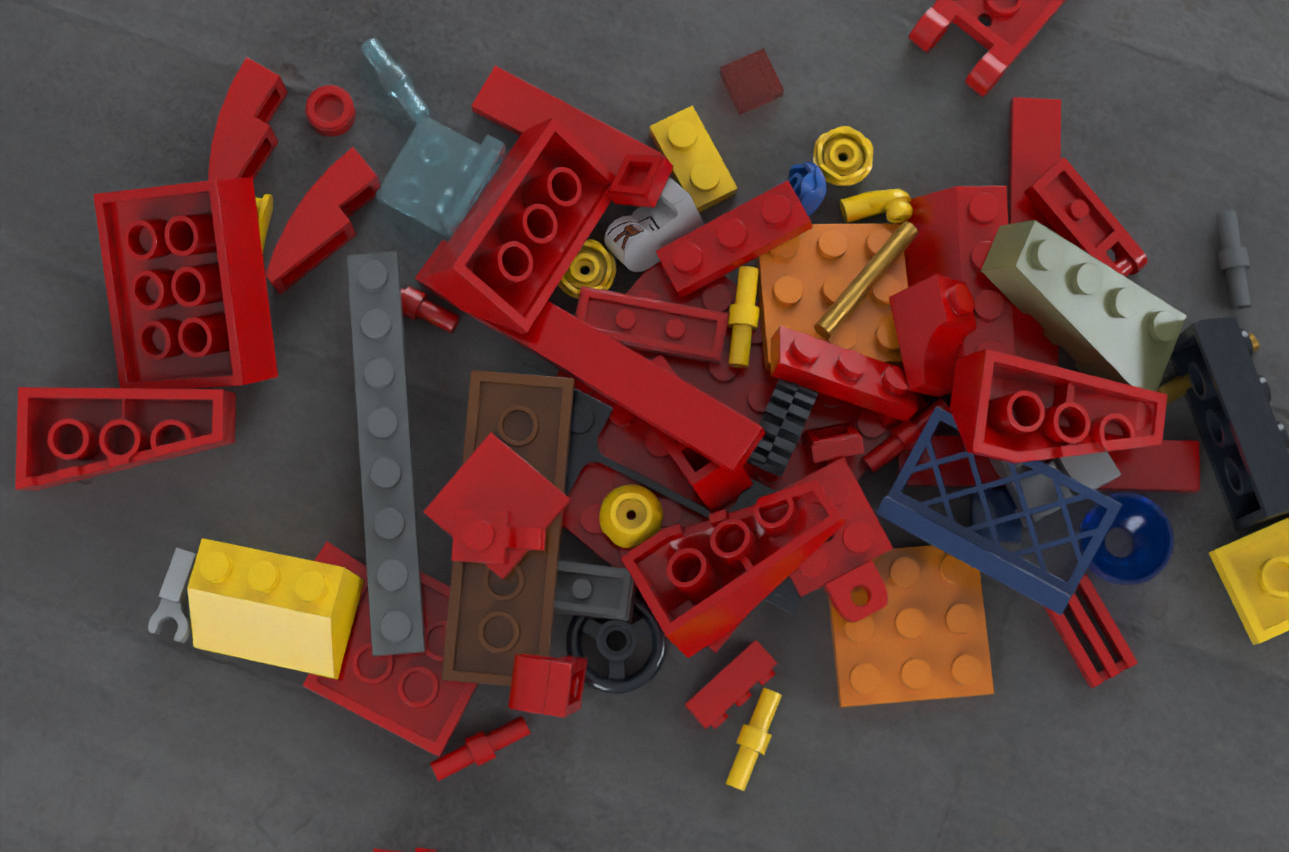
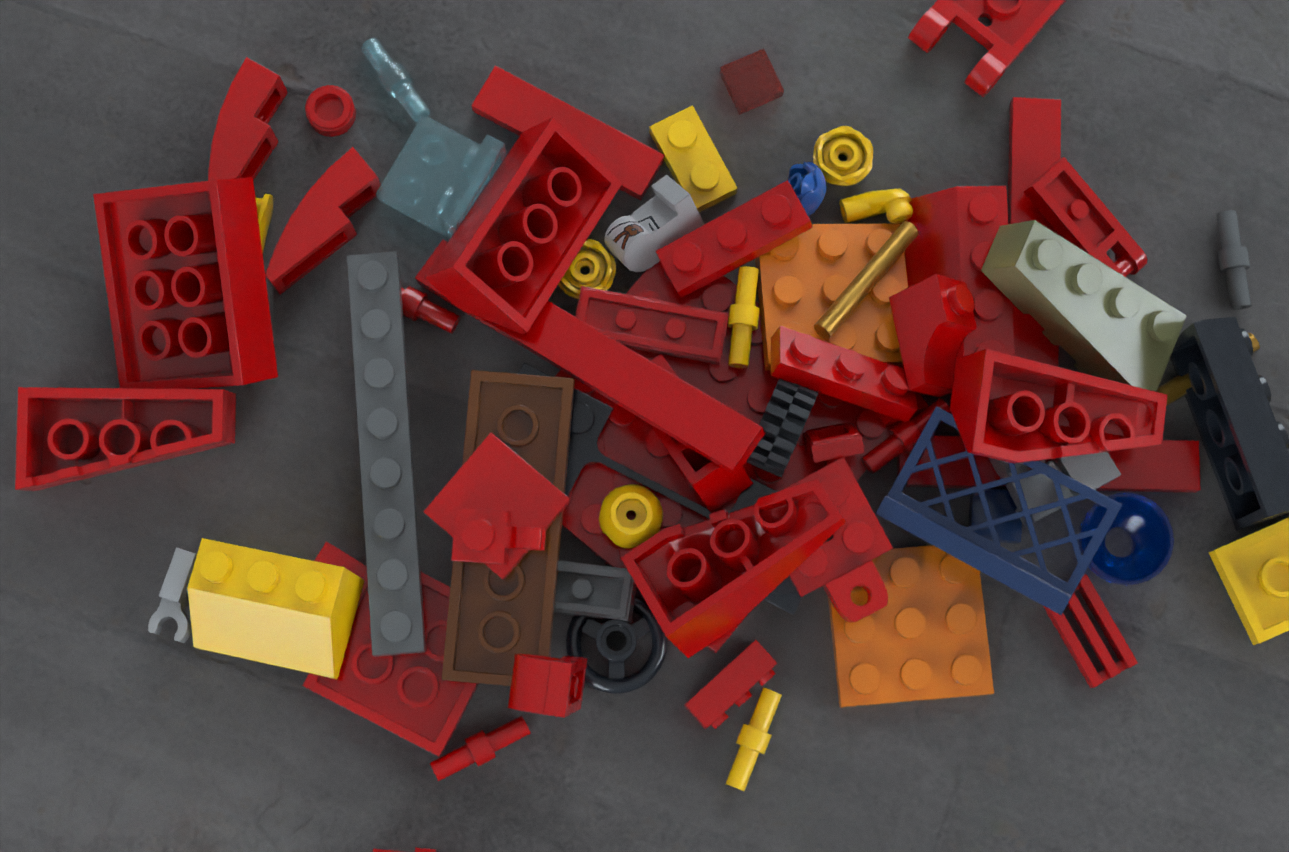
(640, 180): red tile -> none

